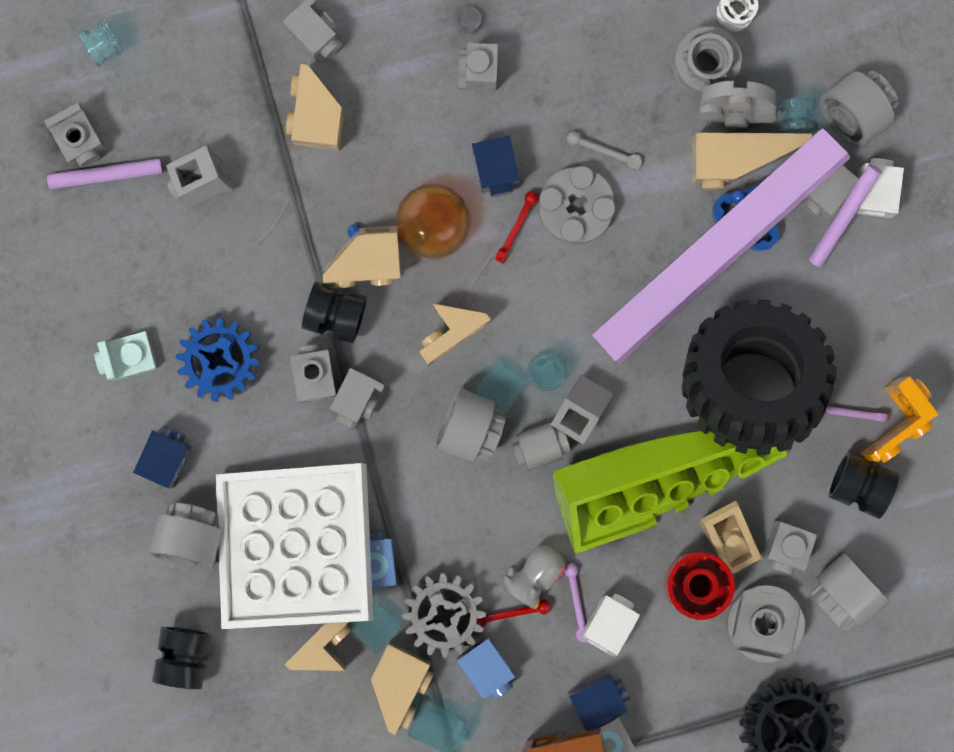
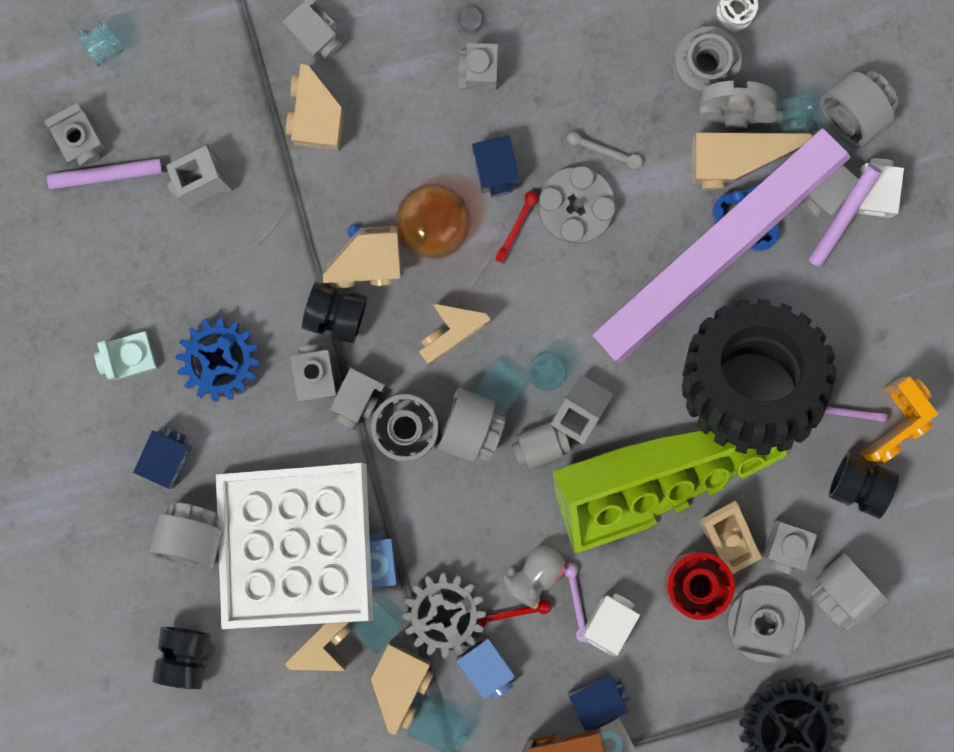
(384, 423): none -> light grey piece

